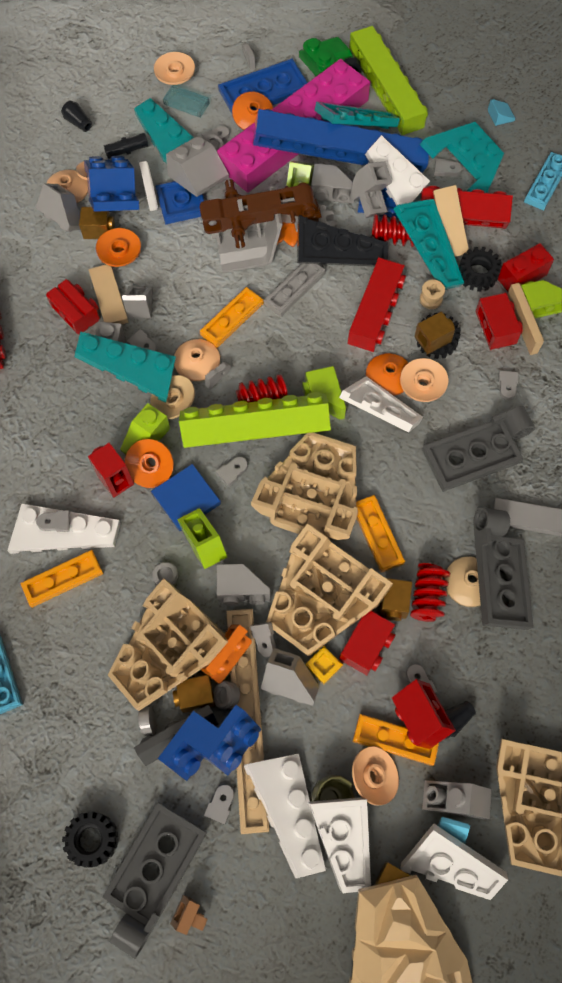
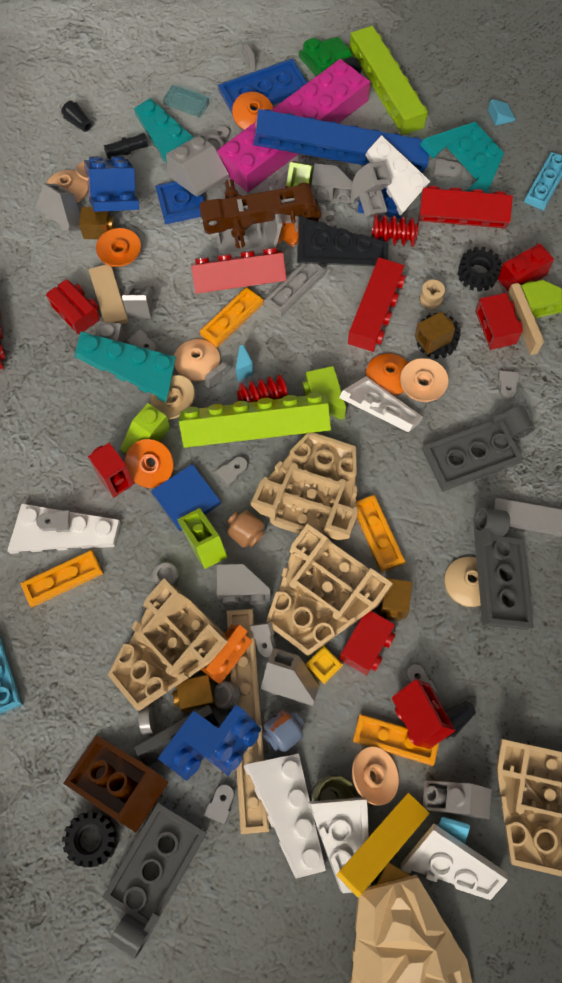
(116, 783): none -> reddish brown slope
(148, 184): white tile -> none
(174, 68): light nougat dish -> none
(187, 916): medium nougat tile -> none
(238, 271): none -> brick
(244, 364): none -> medium azure slope
(245, 528): none -> medium nougat head
(283, 730): none -> sand blue head
(356, 116): teal wing -> none
(382, 845): none -> yellow tile
(428, 592): red piece -> none
(430, 238): teal wing -> none
(451, 216): tan tile -> none

